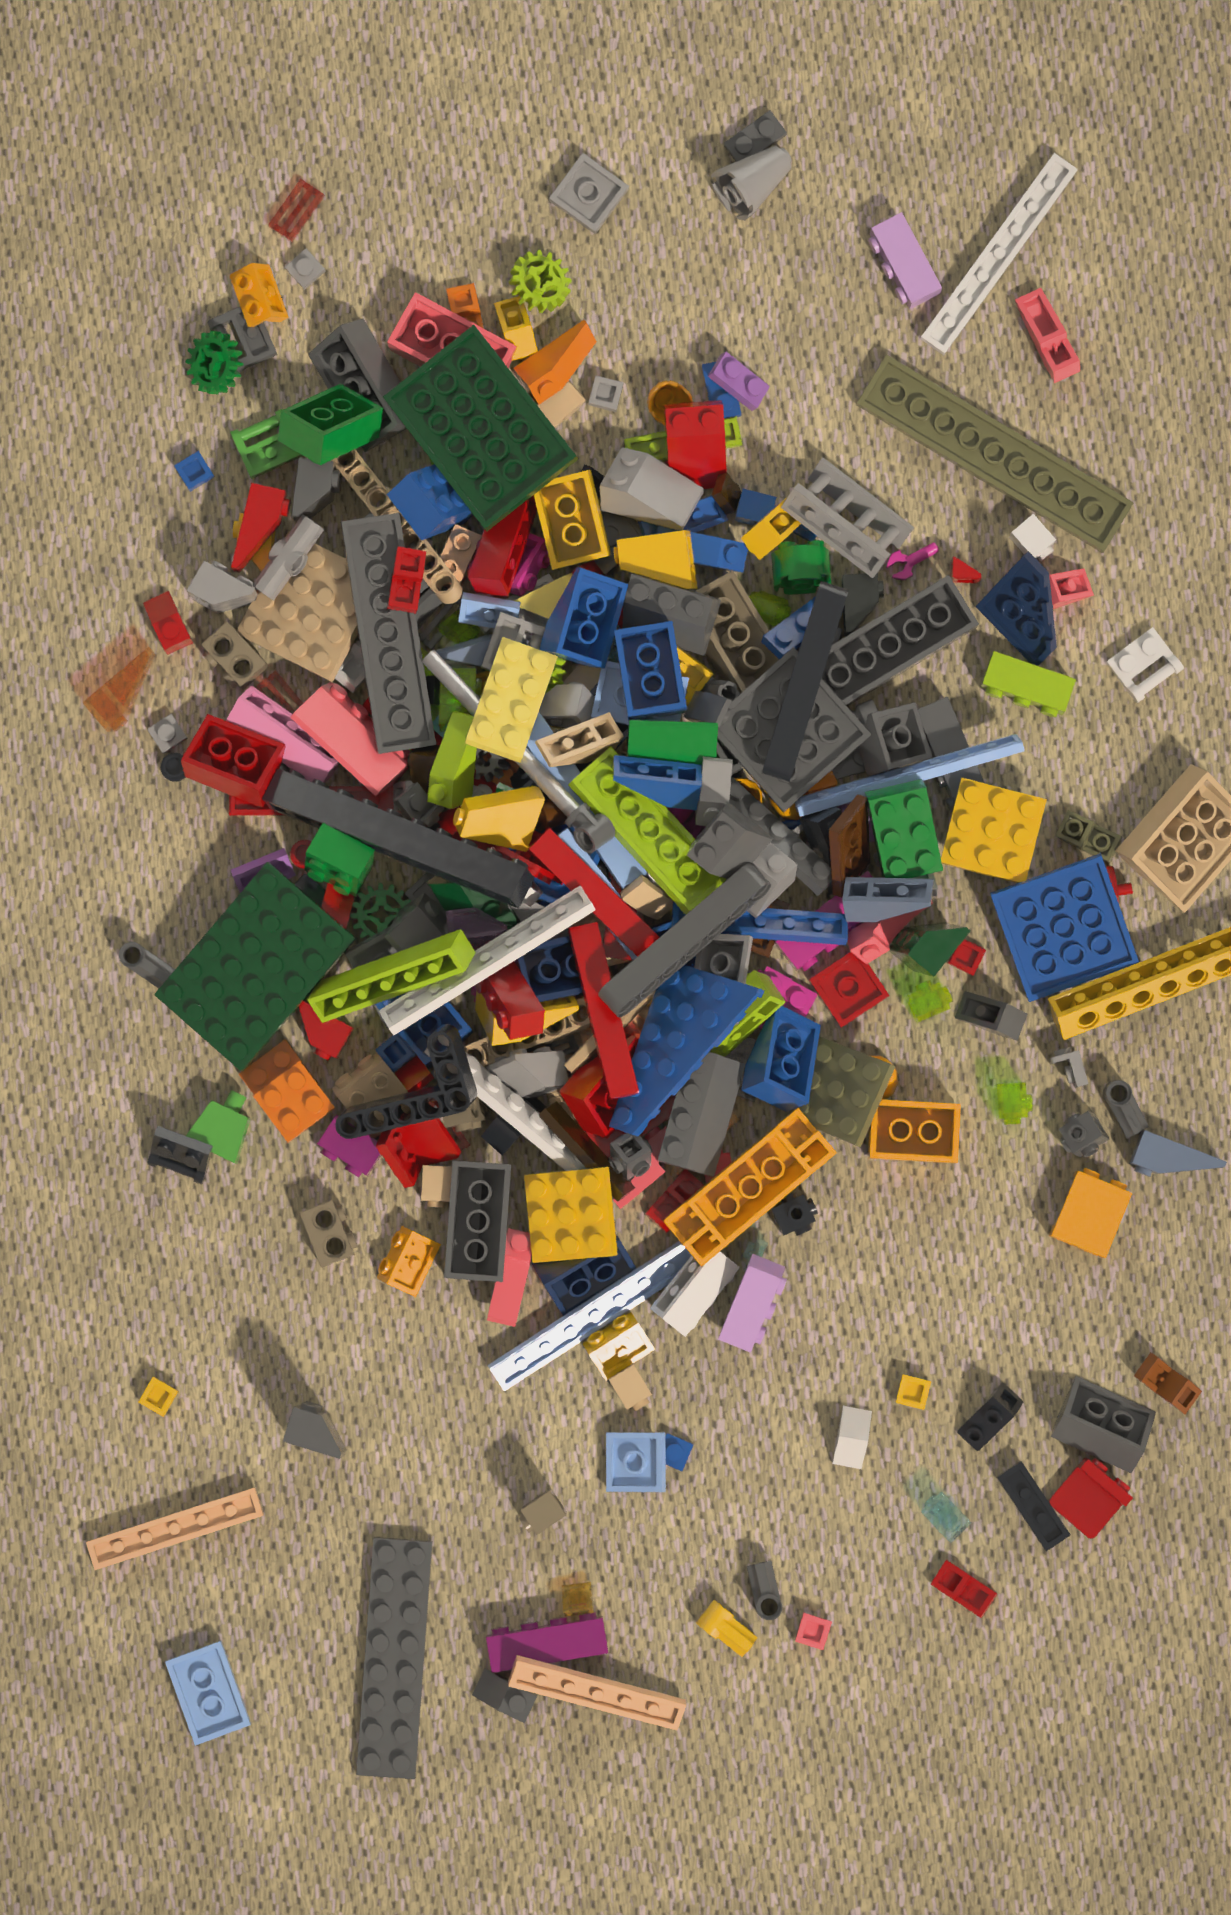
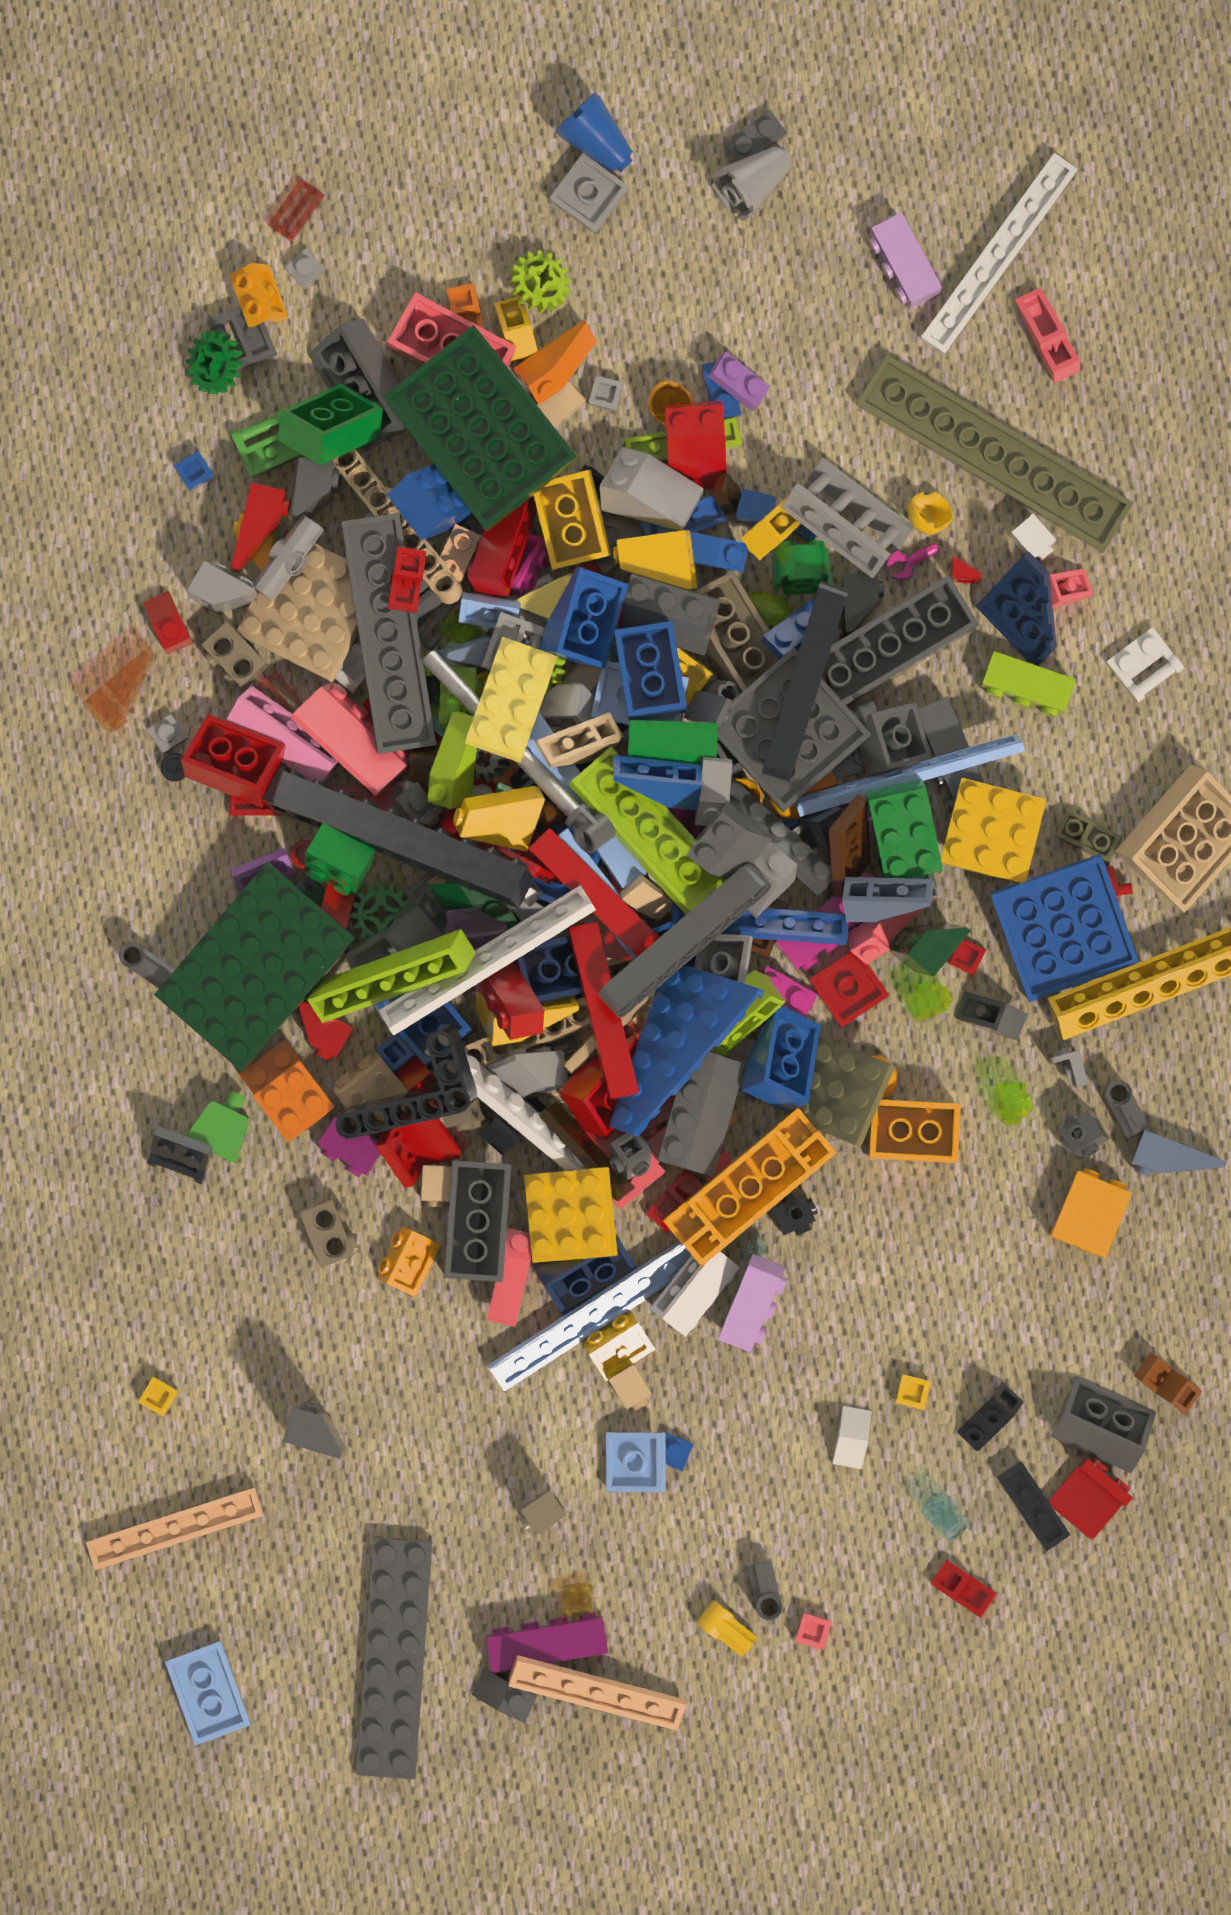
(596, 134): none -> blue cone
(929, 513): none -> yellow hair

